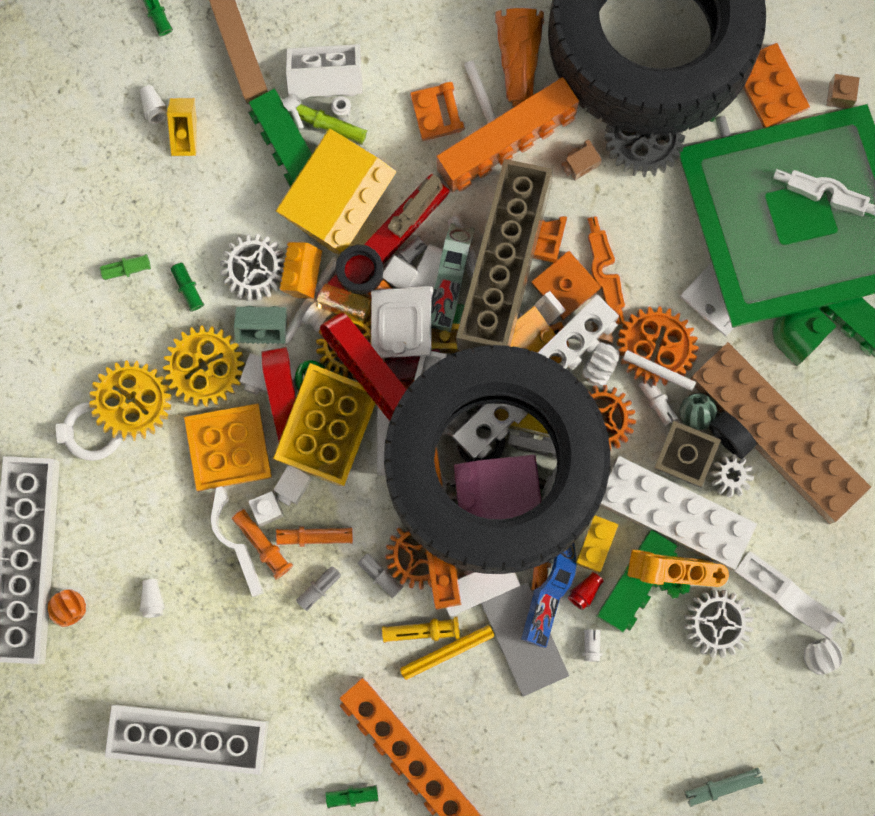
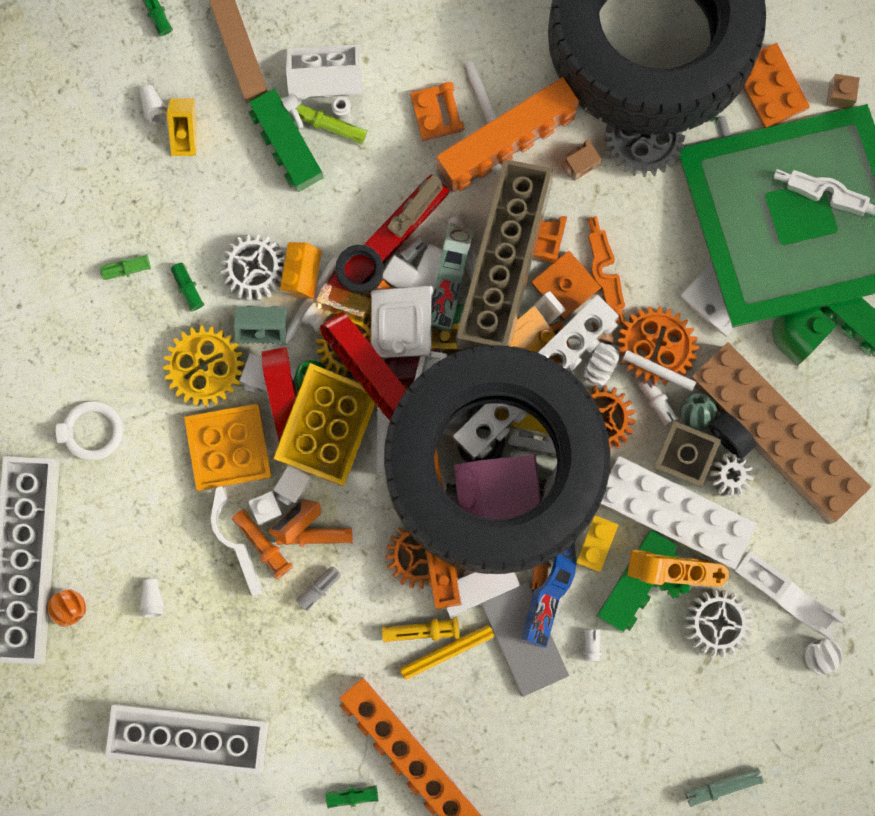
(145, 384): yellow gear -> none
(296, 521): none -> orange slope
(335, 191): yellow slope -> none
(380, 575): light grey axle -> none
(519, 46): orange cone -> none
(585, 591): red cone -> none

